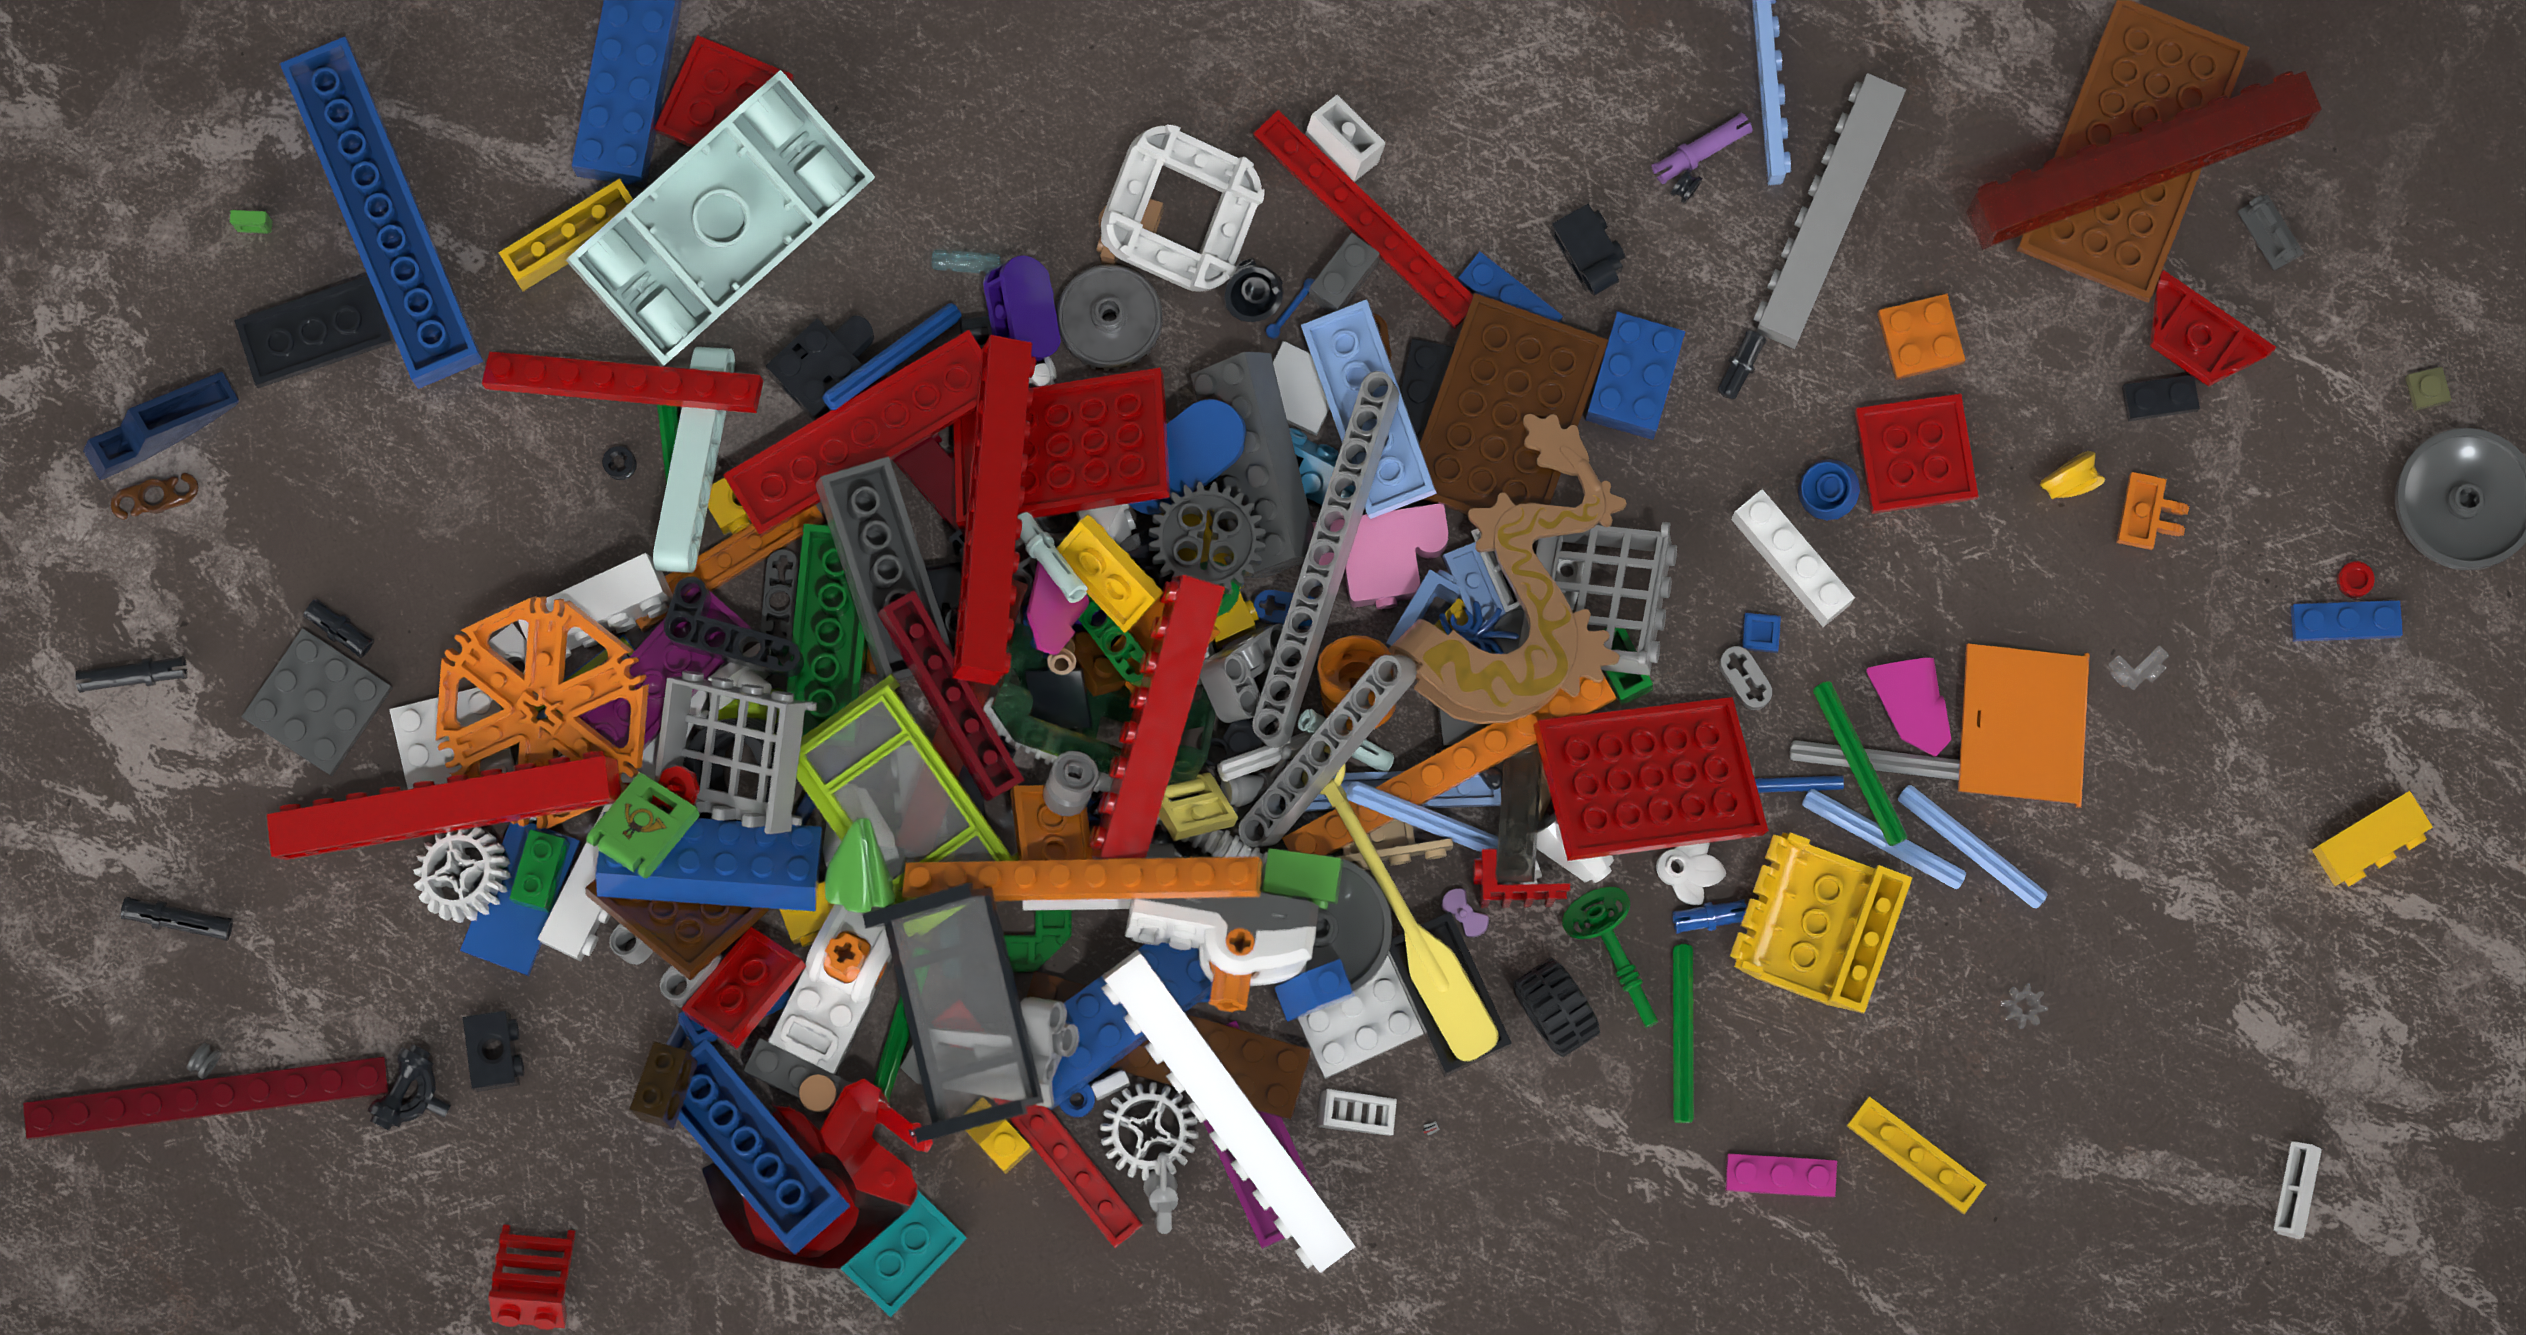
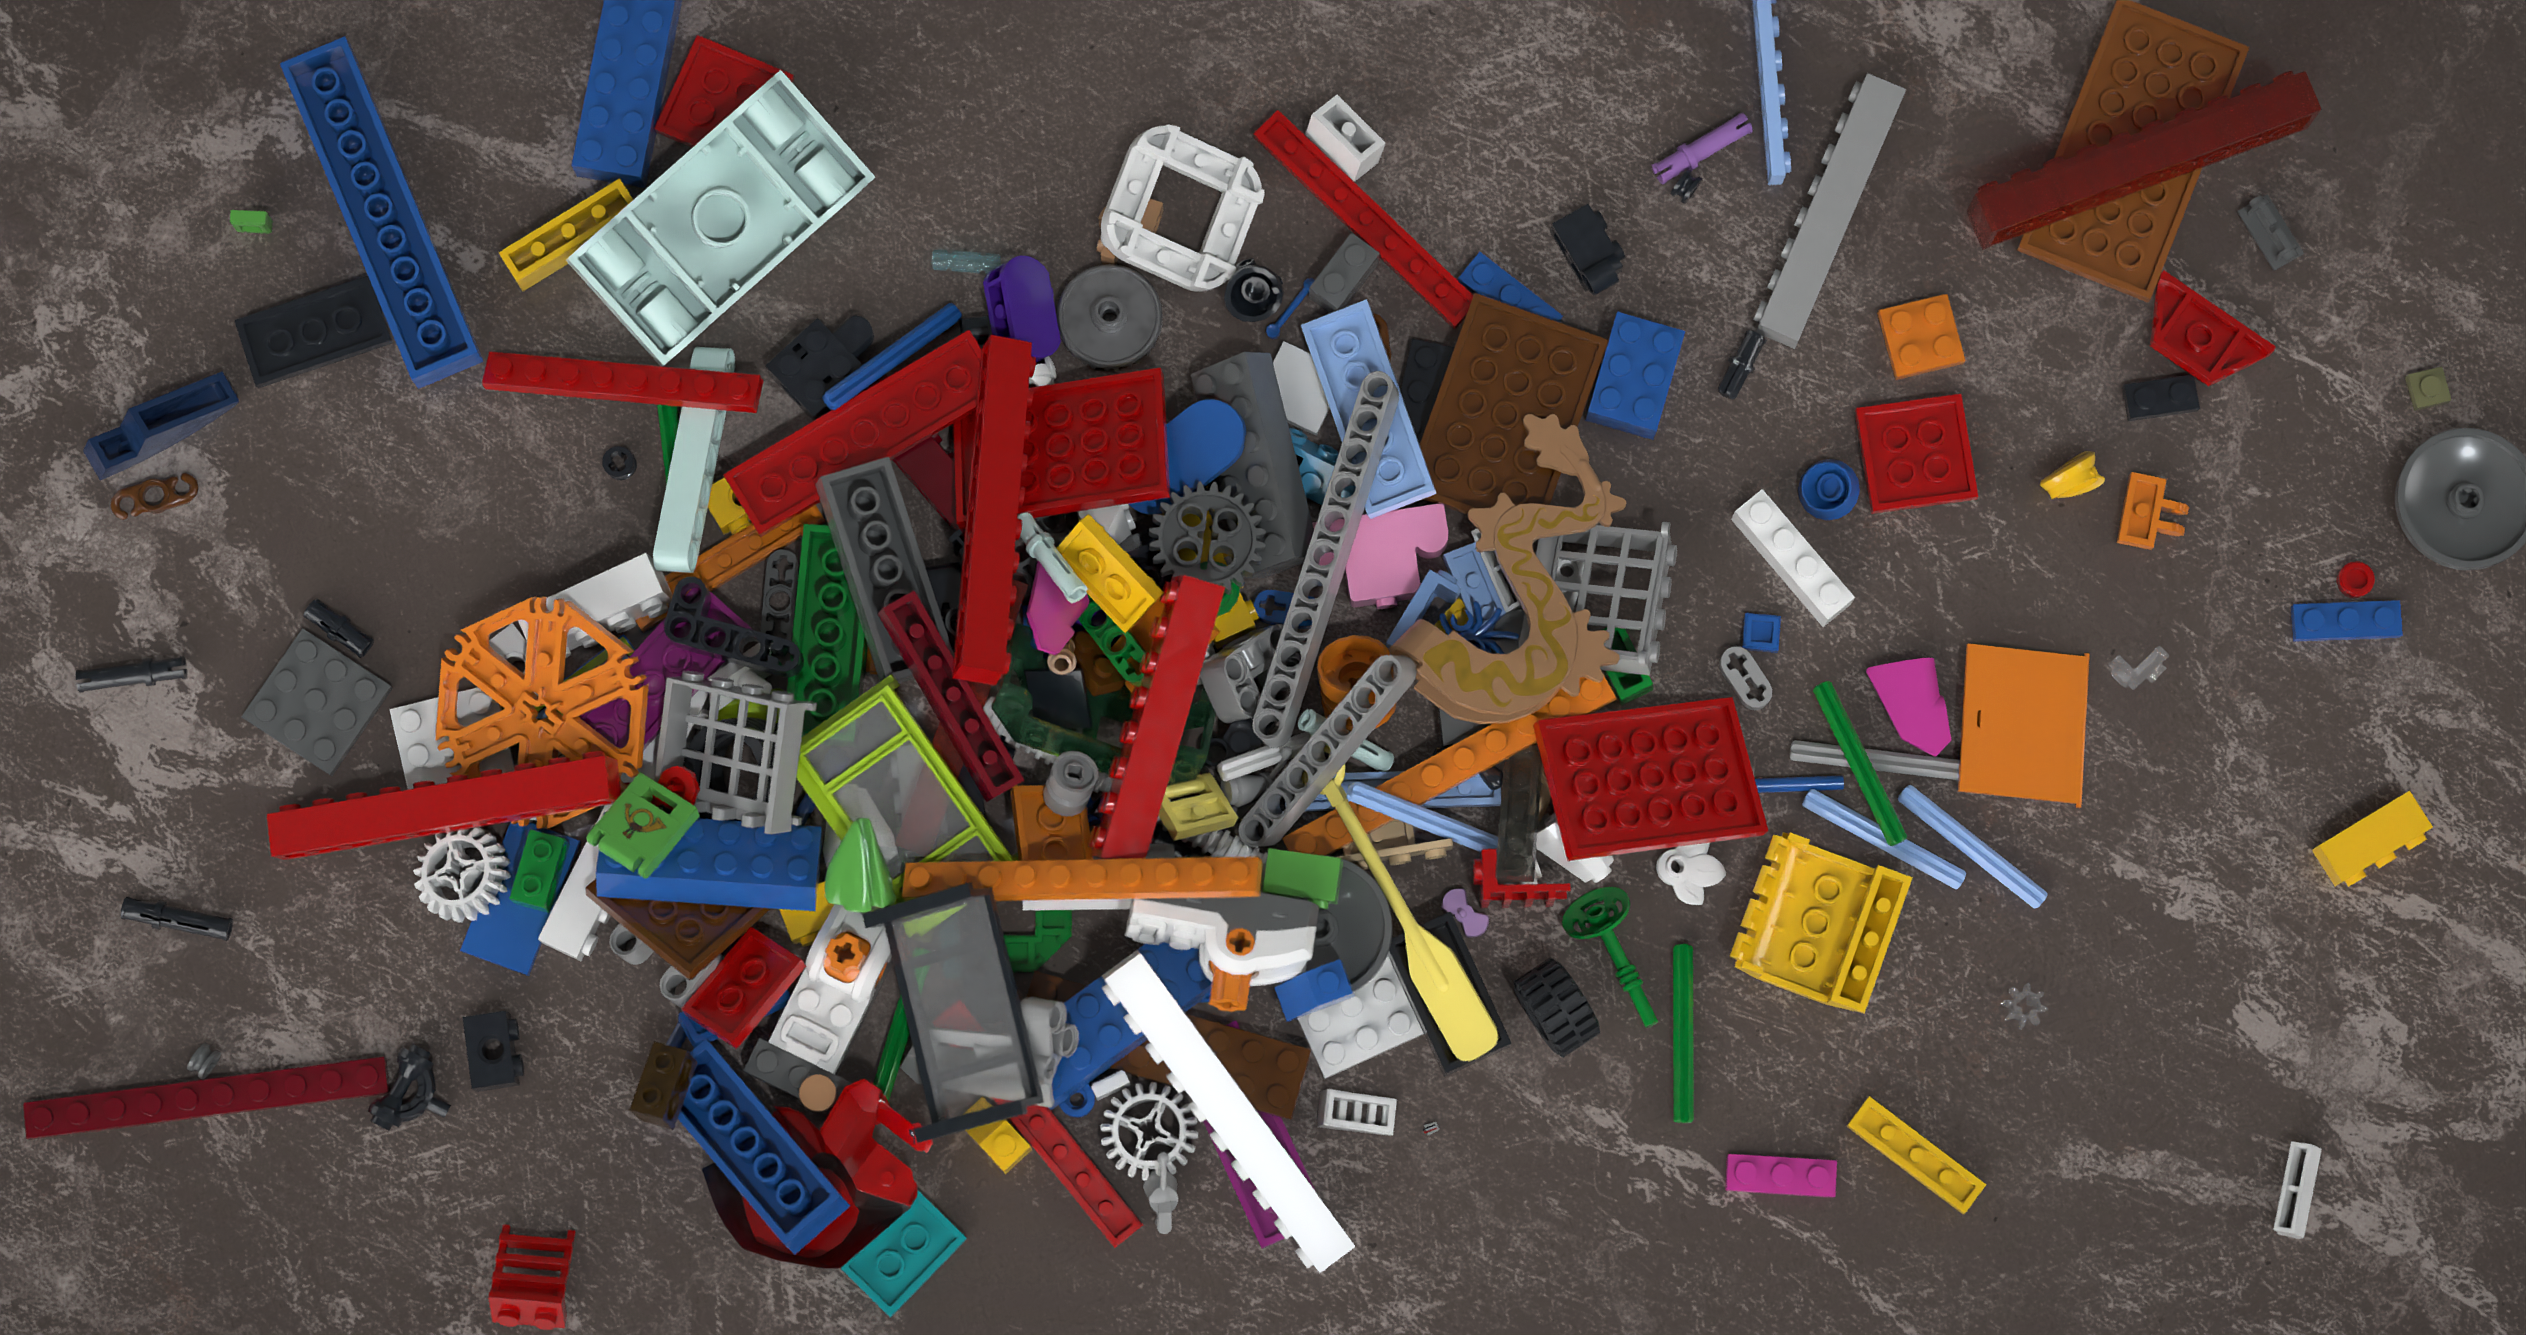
(1709, 916): blue pin -> none

